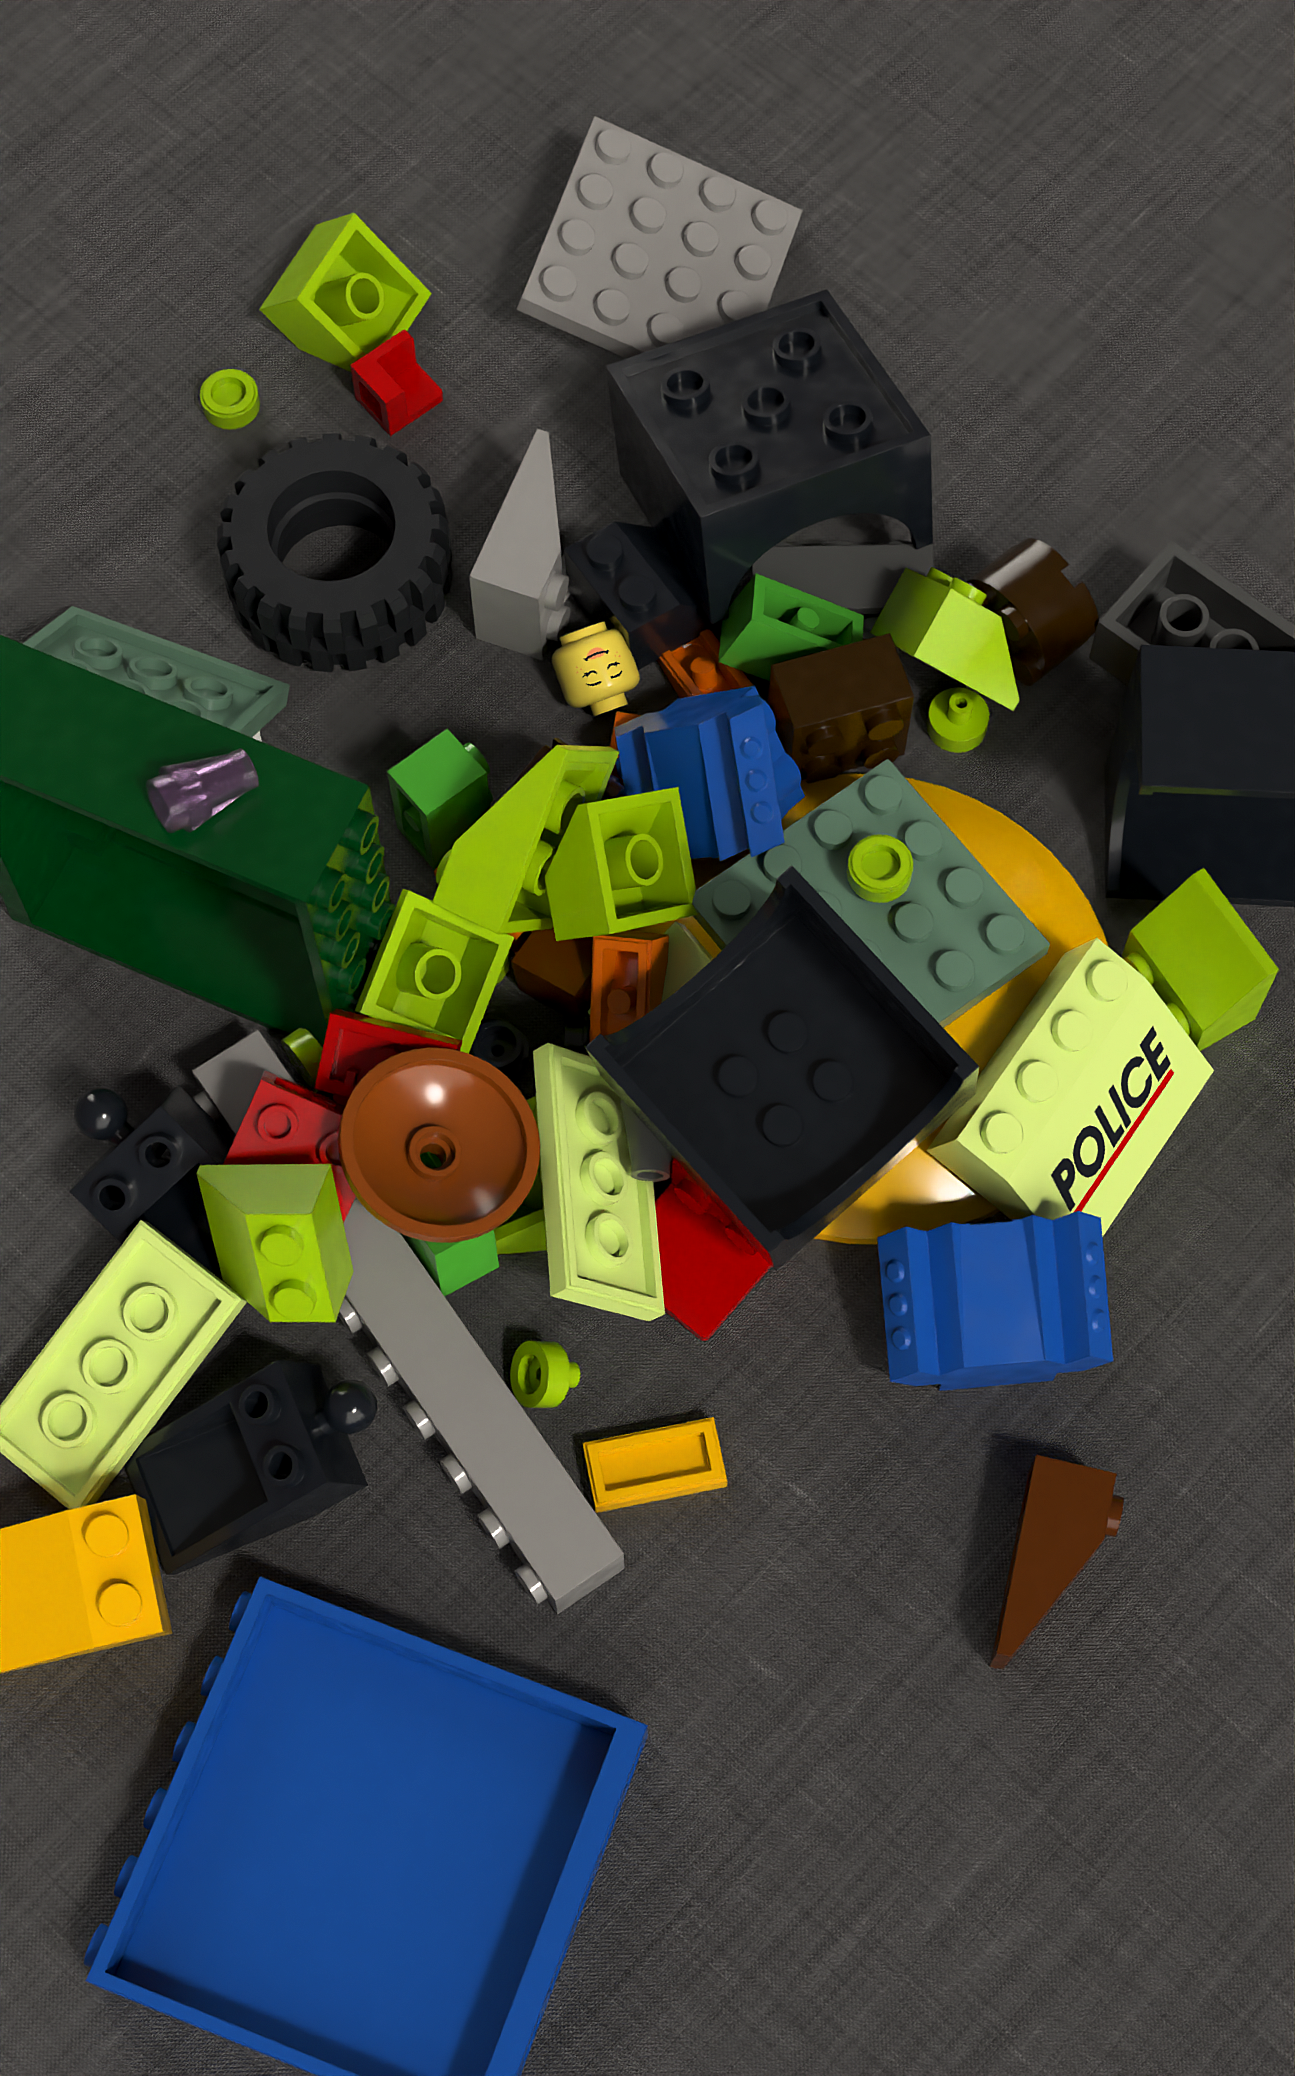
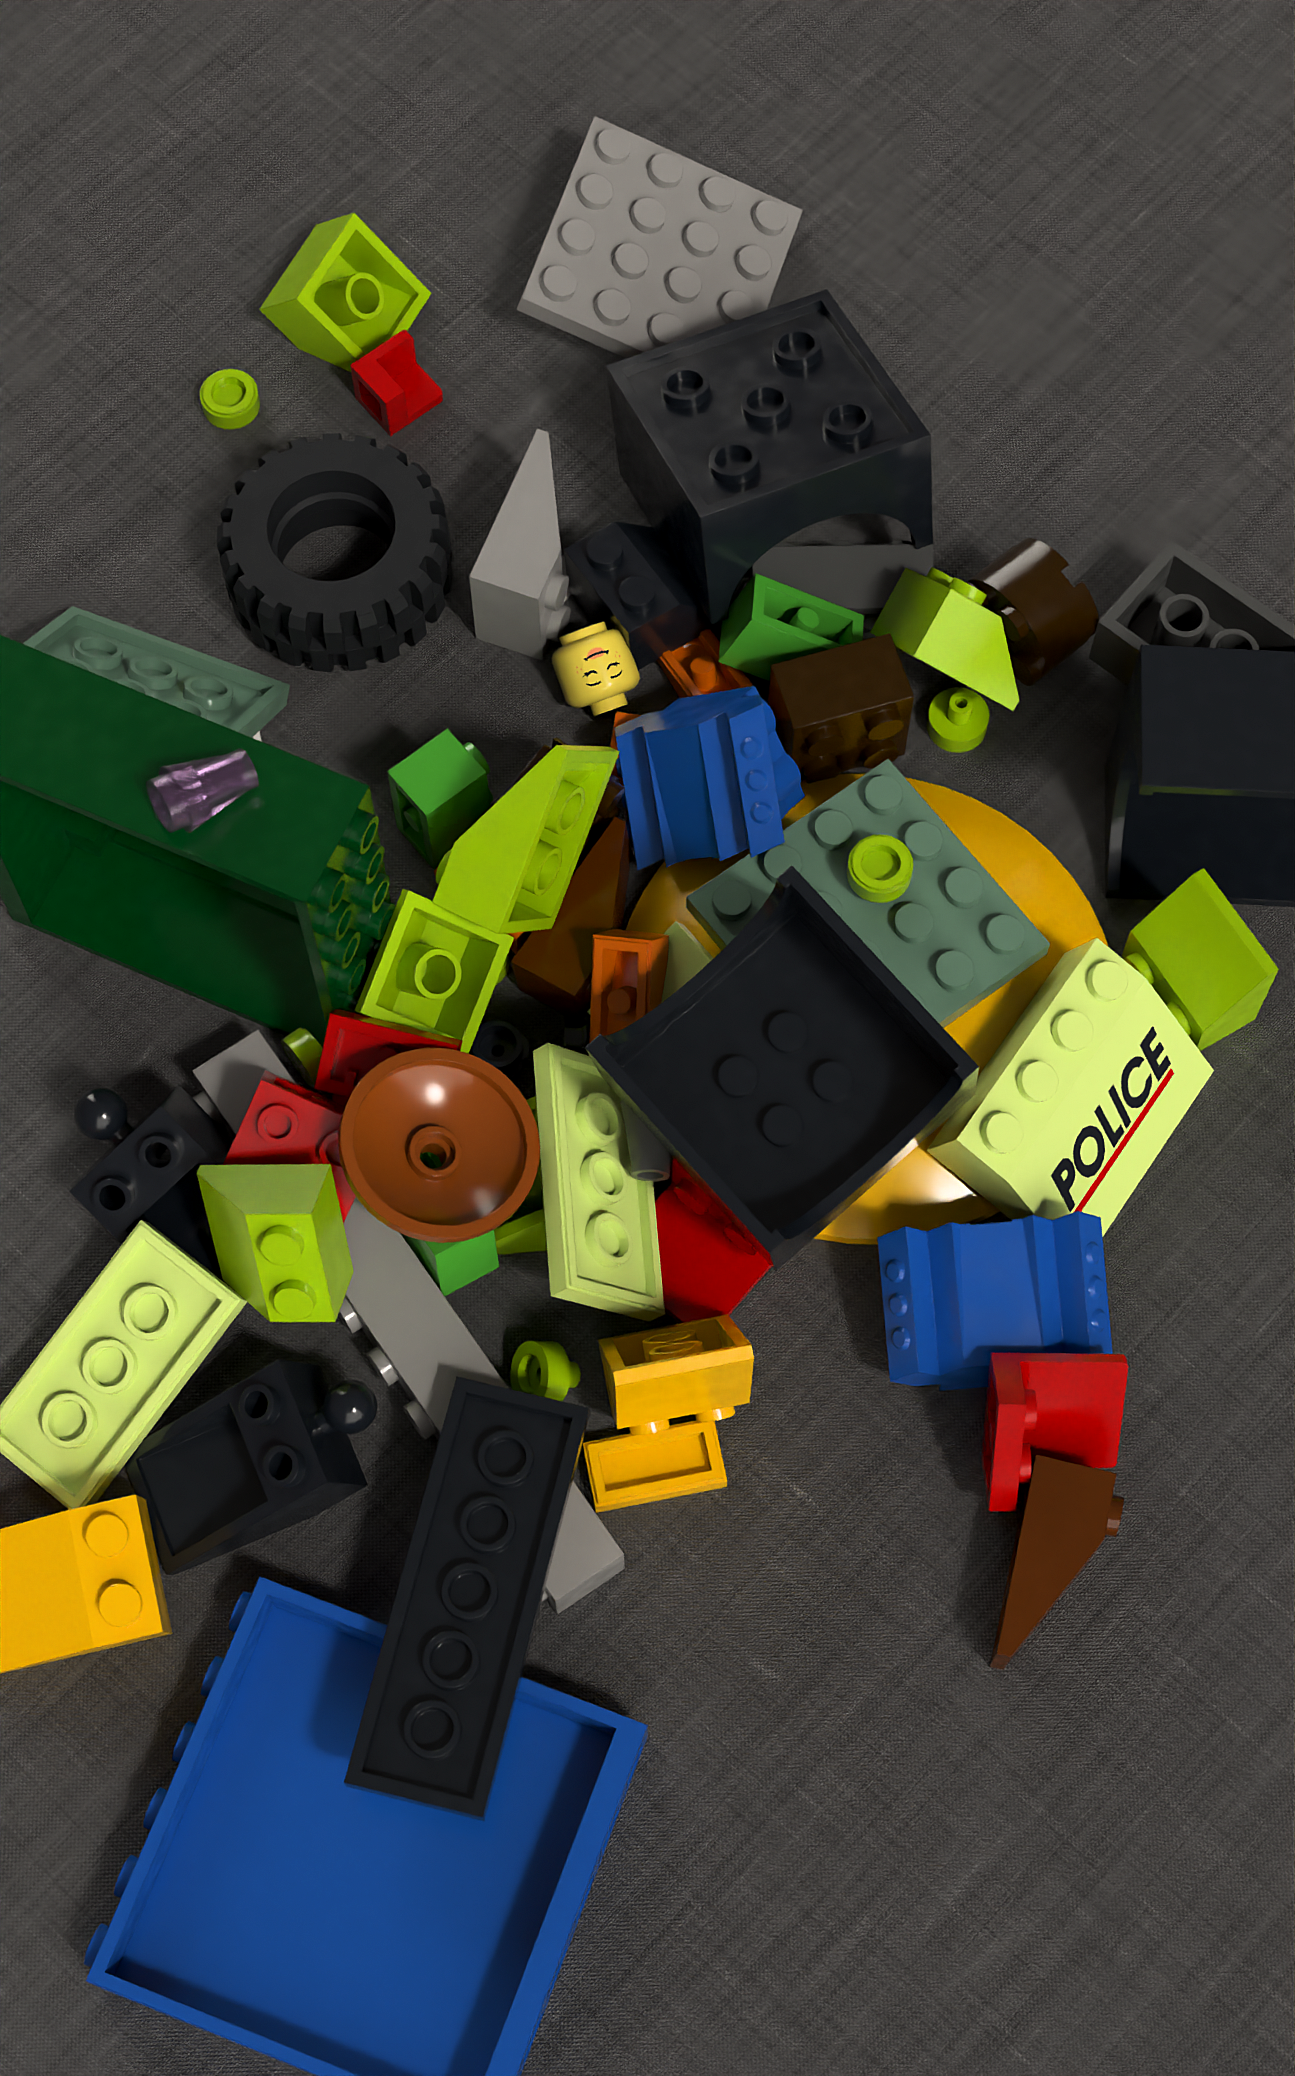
(468, 1599): none -> black plate
(621, 866): lime slope -> none
(676, 1373): none -> yellow slope
(1049, 1408): none -> red bracket

